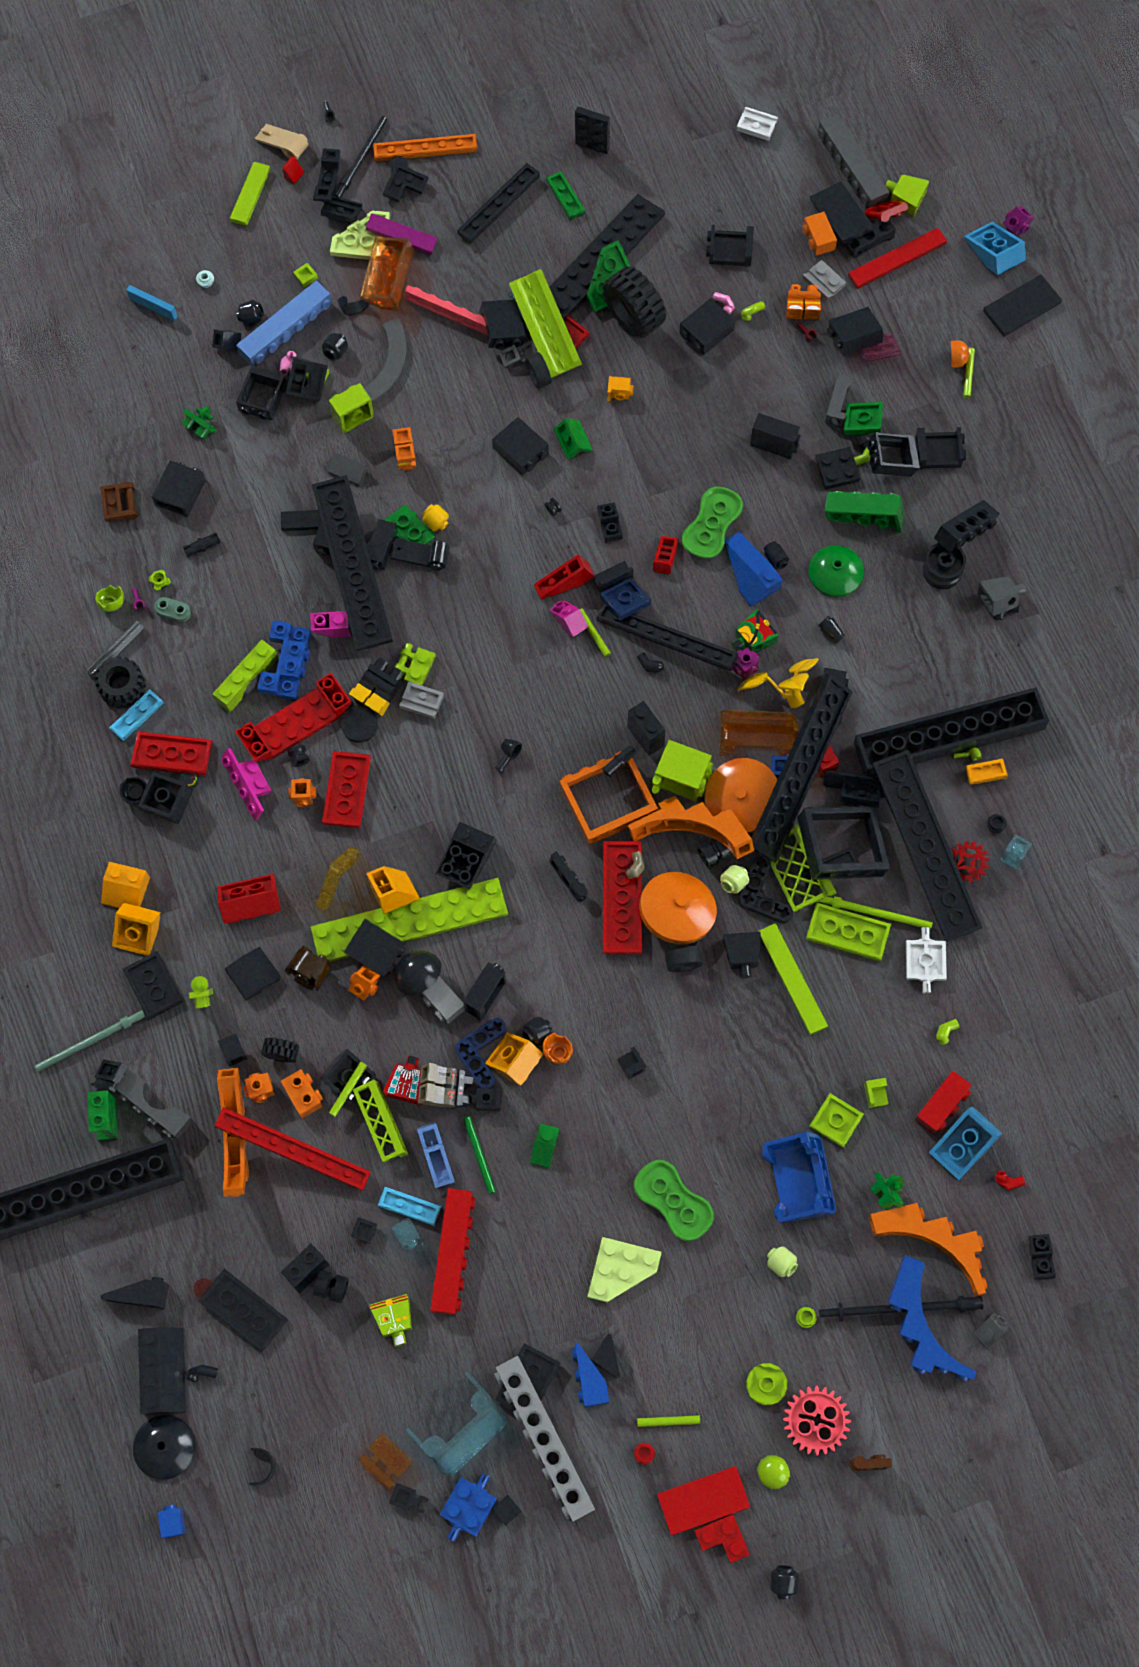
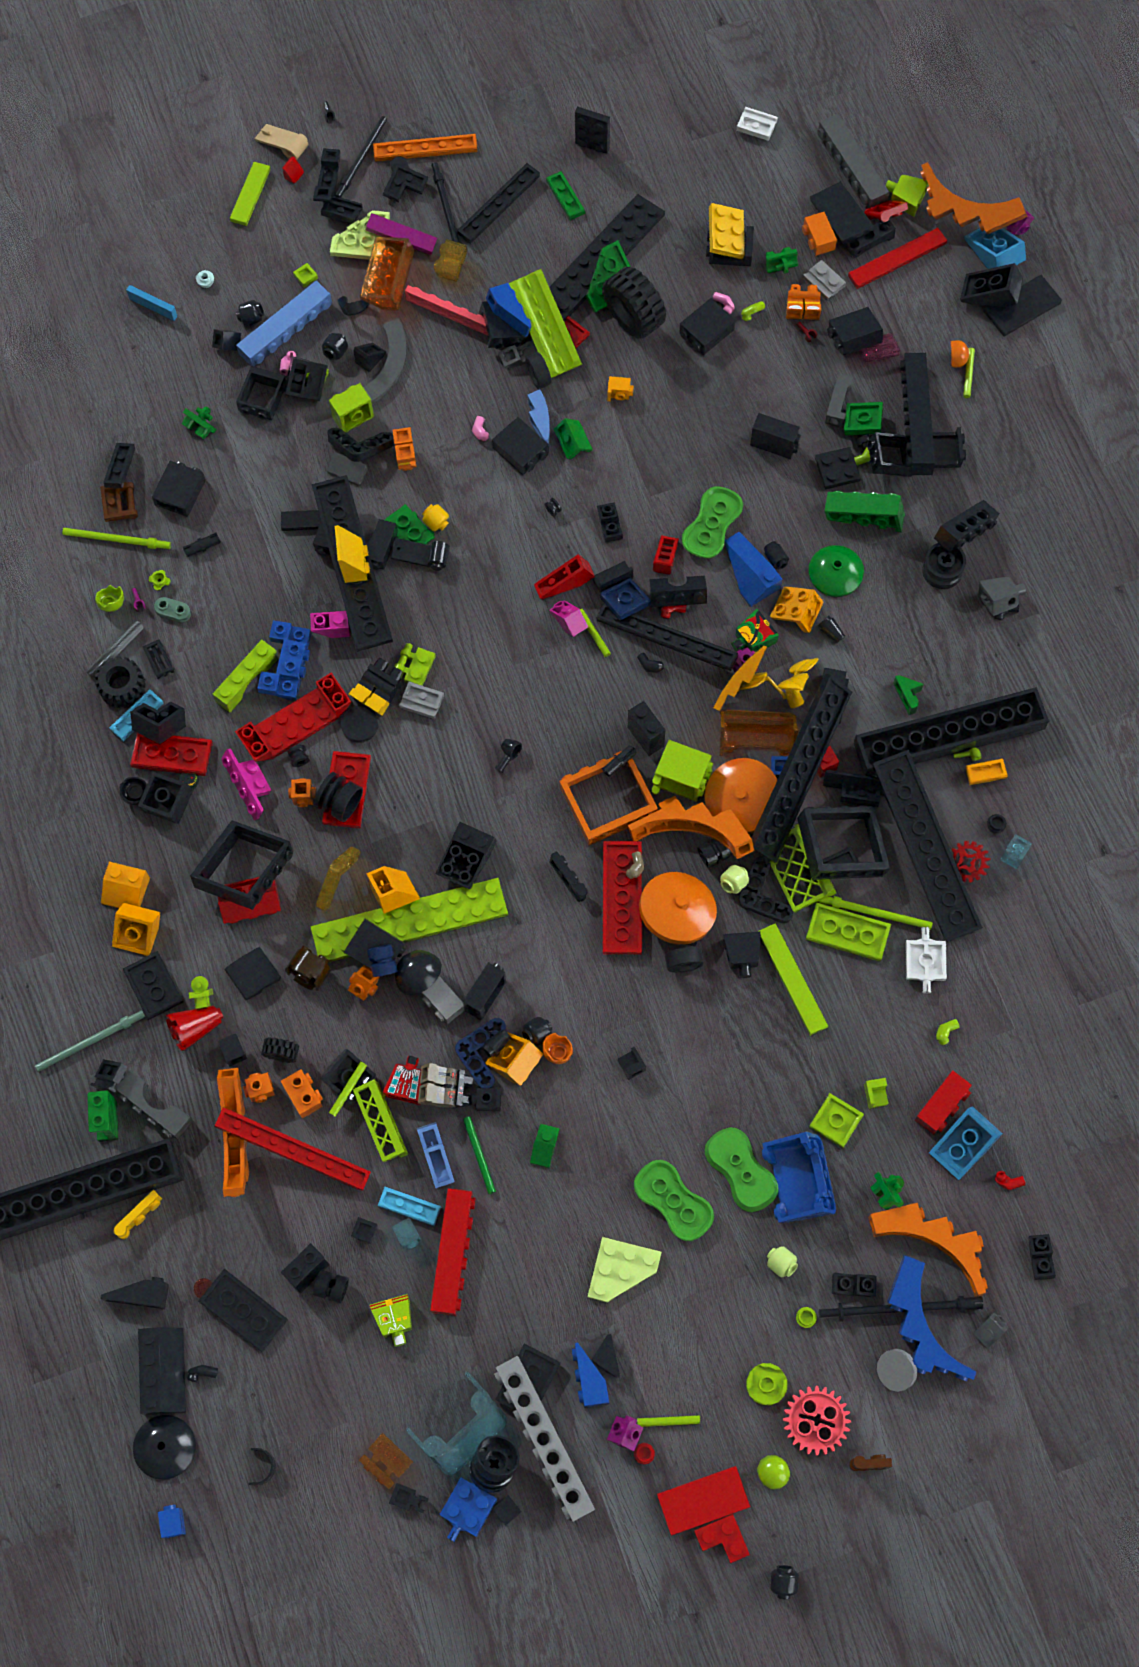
(119, 465): none -> black plate
(137, 1215): none -> yellow plate
(151, 543): none -> lime bar
(160, 723): none -> black brick
(164, 672): none -> black tile
(193, 1024): none -> red cone
(220, 849): none -> black window
(337, 796): none -> black wheel
(351, 555): none -> yellow slope
(361, 450): none -> black beam
(368, 355): none -> black slope
(382, 960): none -> dark blue wheel
(439, 180): none -> black bar
(451, 260): none -> clear yellow brick
(478, 429): none -> bright pink arm
(494, 1463): none -> black wheel
(495, 1044): none -> black cone
(506, 306): none -> blue slope
(539, 415): none -> medium blue slope
(625, 1432): none -> magenta brick
(667, 610): none -> red arm
(690, 593): none -> black arch
(726, 231): none -> yellow plate
(744, 673): none -> light orange slope
(750, 1183): none -> bright green plate
(782, 260): none -> green hips
(798, 606): none -> light orange bracket
(854, 1284): none -> black slope
(896, 1370): none -> light grey tile
(906, 689): none -> green slope
(918, 414): none -> black brick
(992, 216): none -> orange arch
(993, 286): none -> black slope

